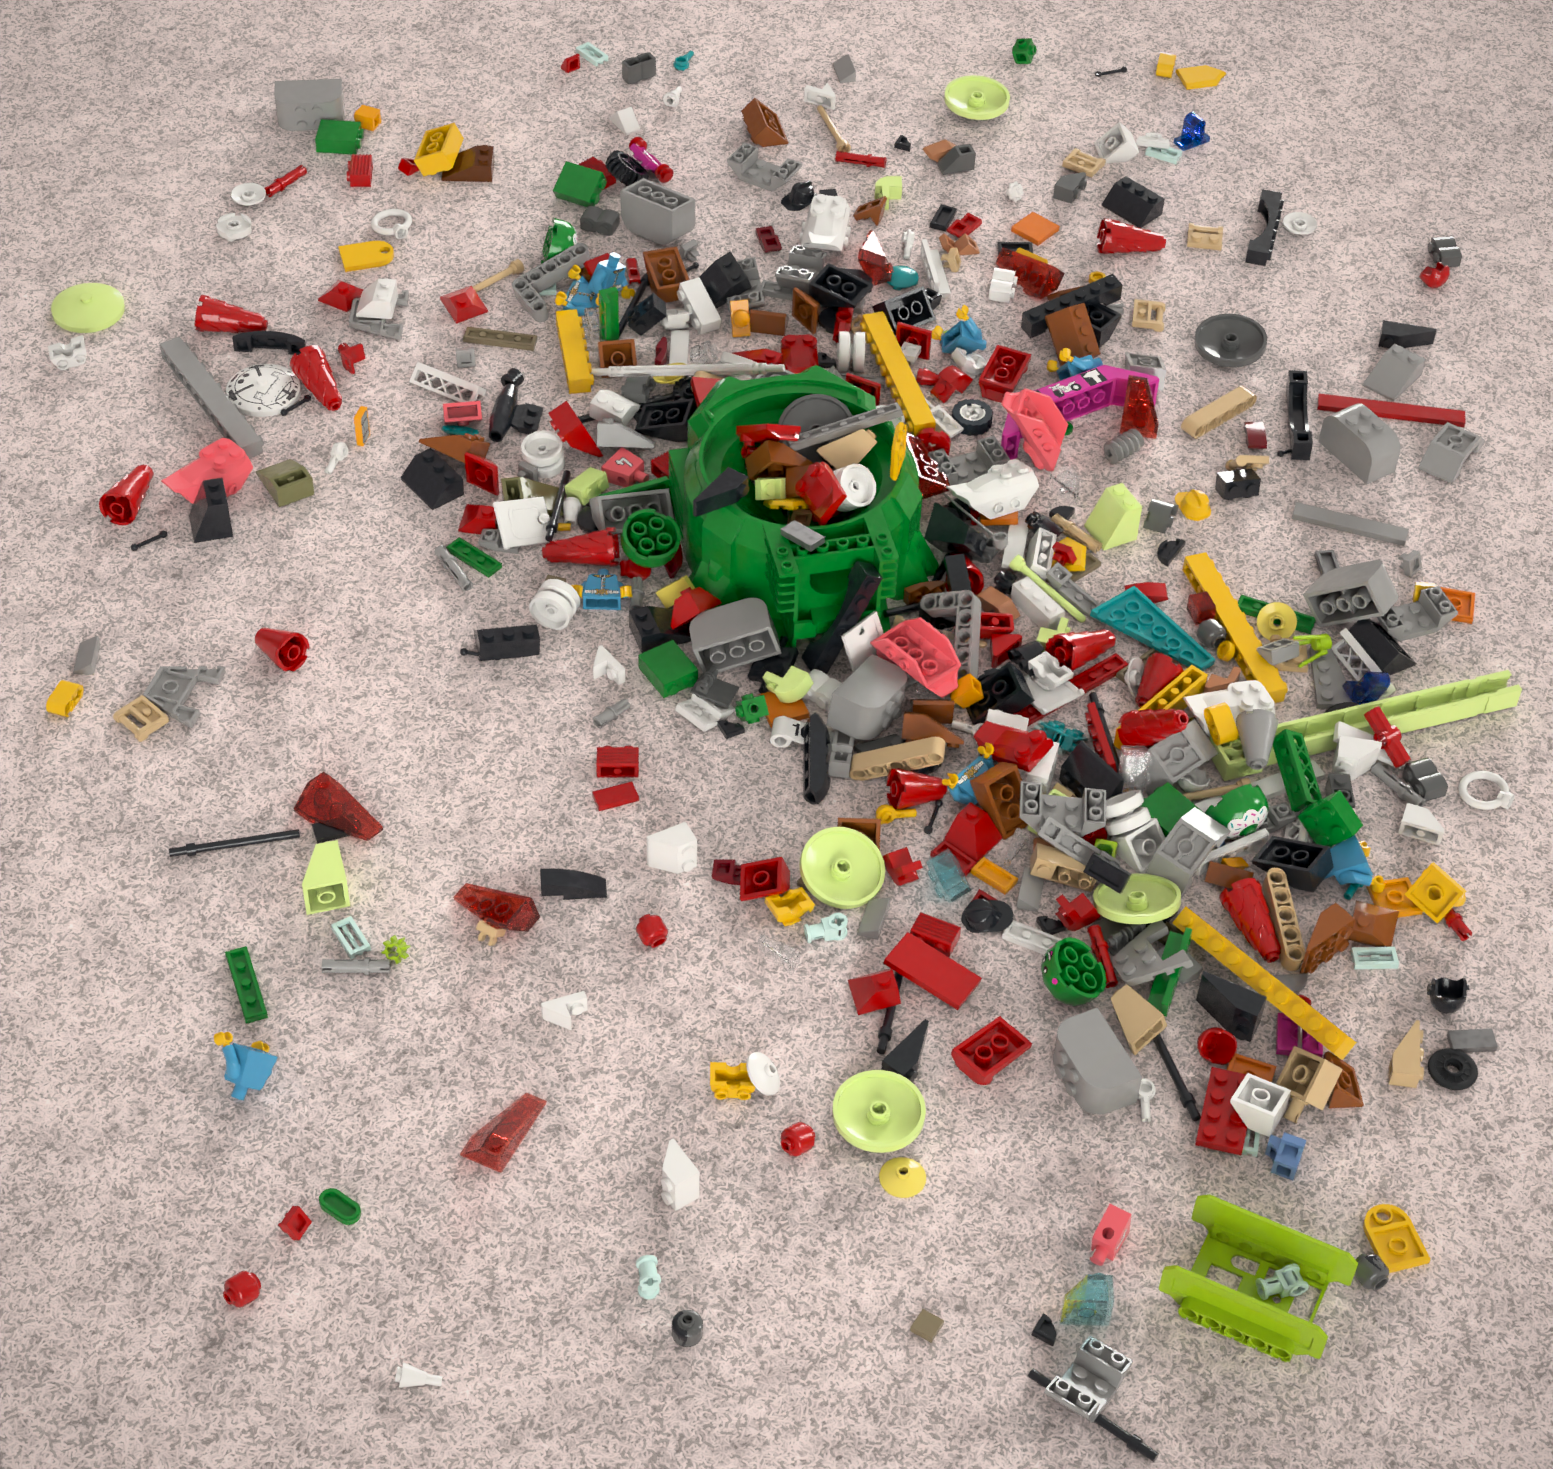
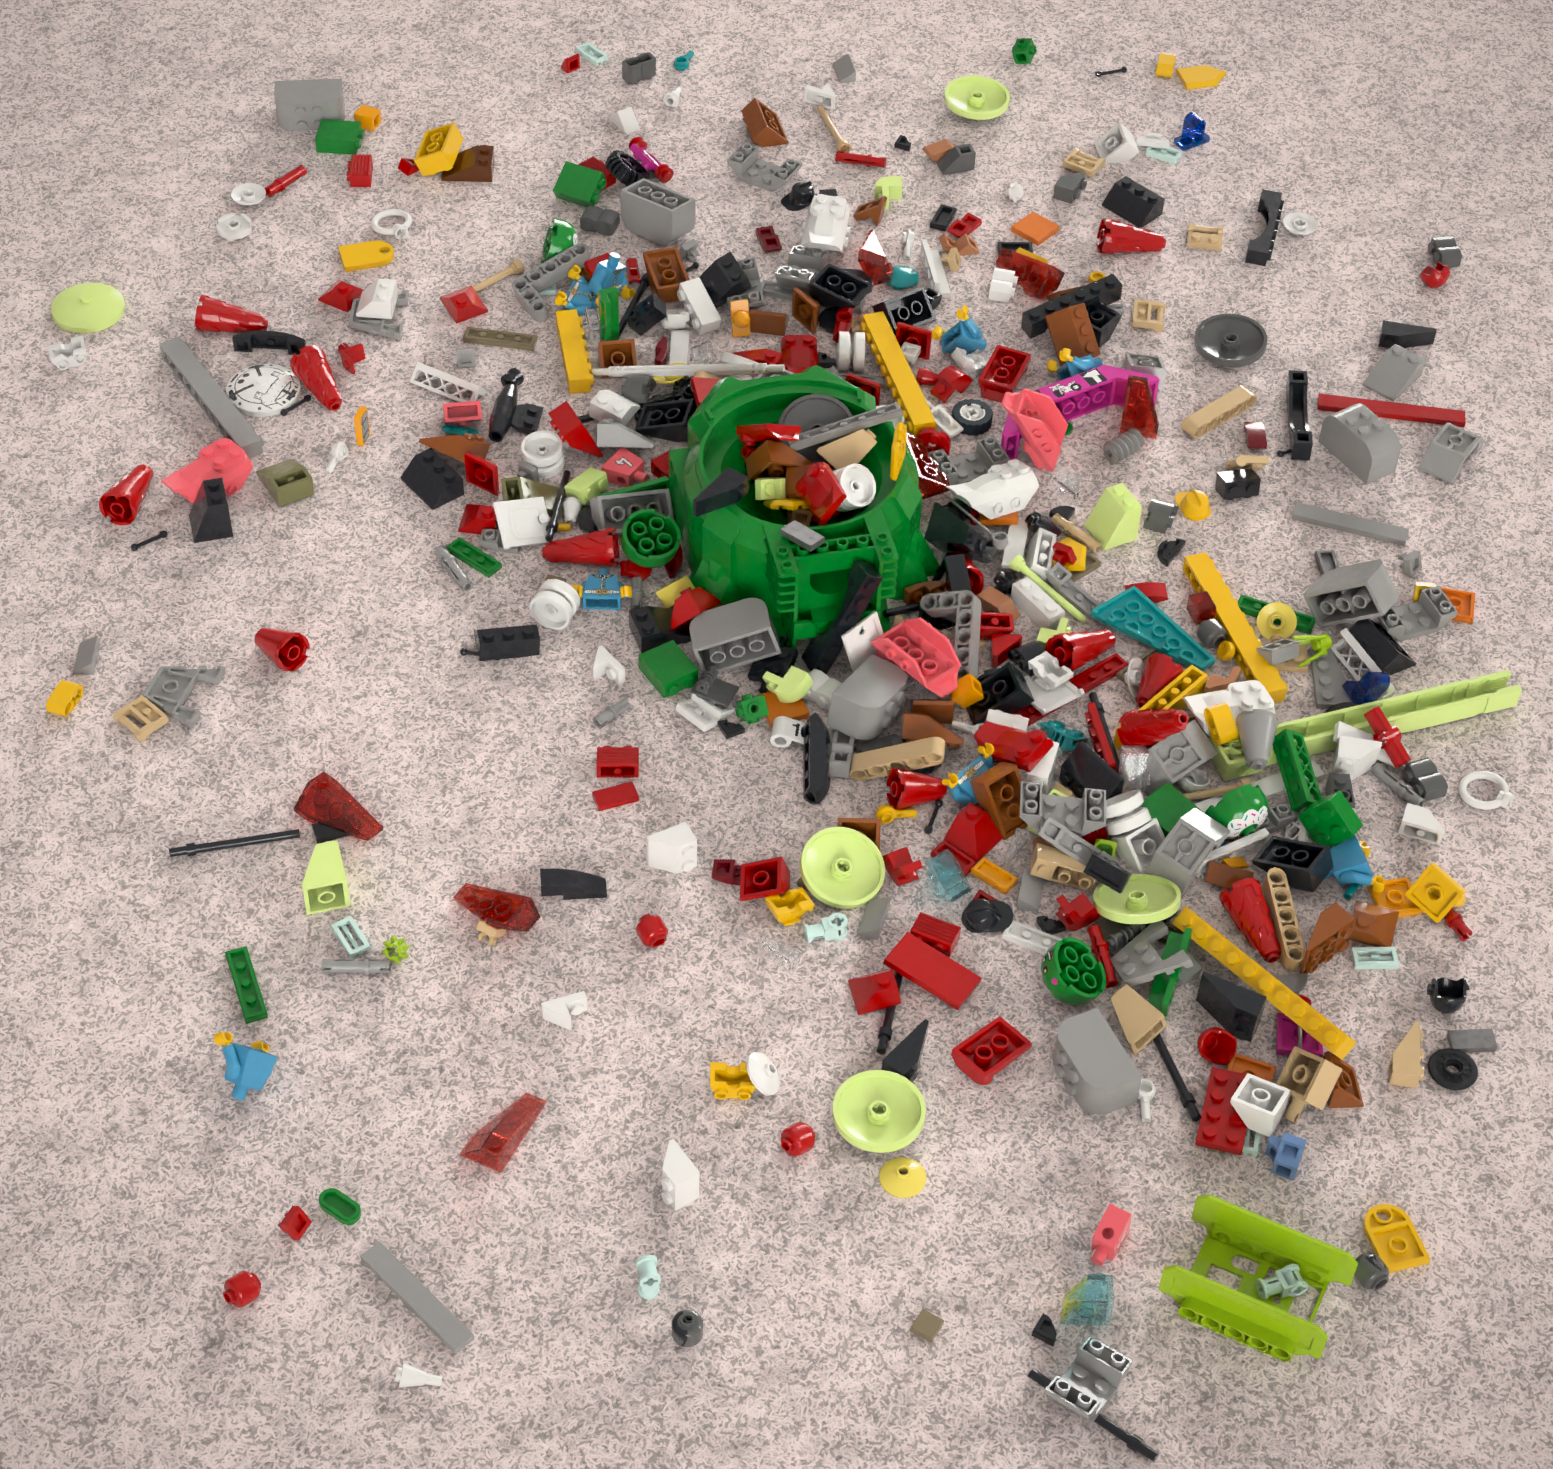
(417, 1297): none -> light grey tile

